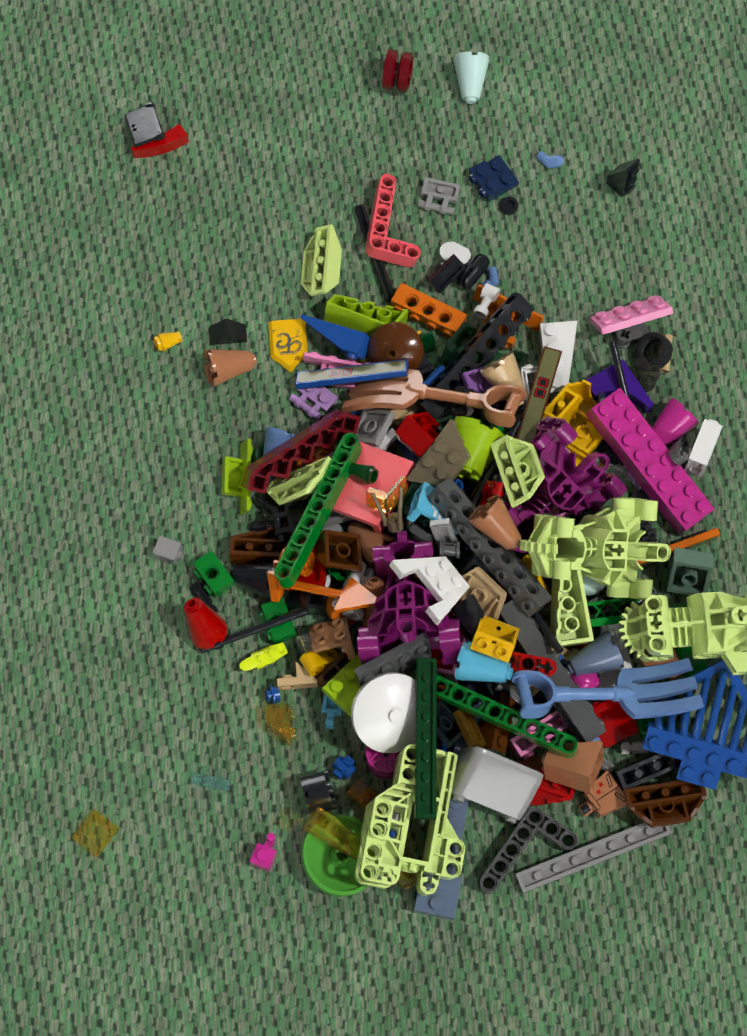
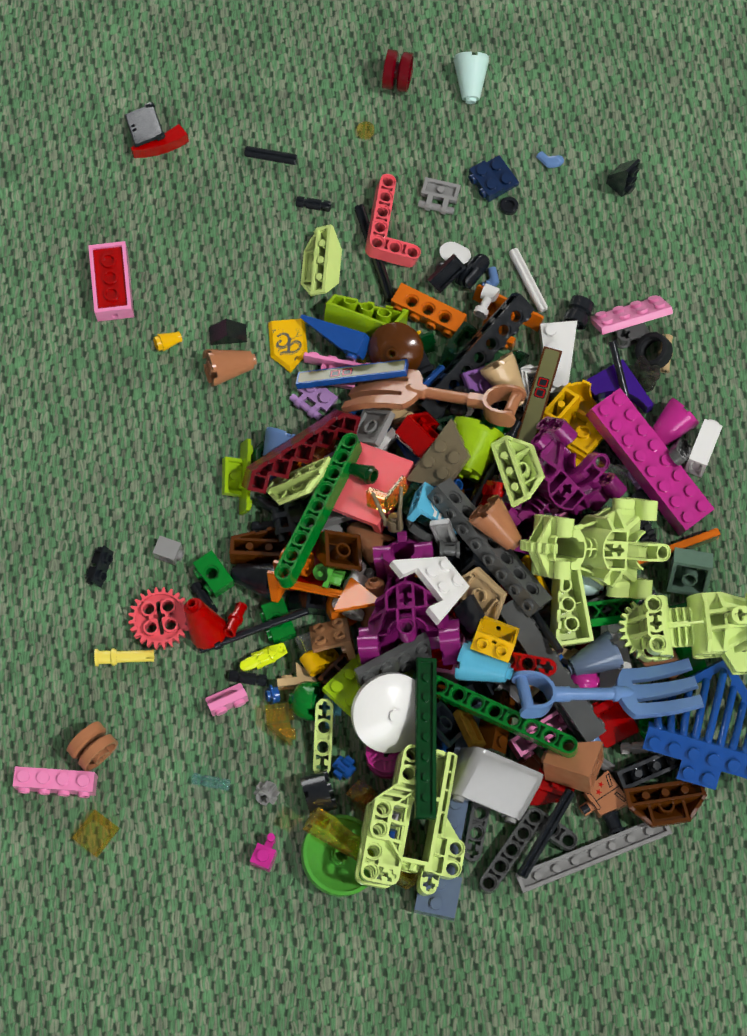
(55, 781): none -> bright pink brick
(92, 746): none -> nougat wheel
(102, 558): none -> black hinge
(111, 281): none -> brick
(113, 656): none -> light yellow pin
(141, 620): none -> coral gear
(226, 699): none -> bright pink bracket
(235, 619): none -> red pin
(247, 678): none -> black axle
(266, 792): none -> light grey gear
(270, 155): none -> black axle
(305, 699): none -> green cylinder
(312, 203): none -> black axle
(326, 737): none -> yellowish green beam
(330, 575): none -> bright green hips
(365, 130): none -> clear yellow tile
(476, 823): none -> dark grey beam
(528, 280): none -> white axle
(546, 833): none -> black axle
(579, 309): none -> black wheel
(613, 823): none -> black bush

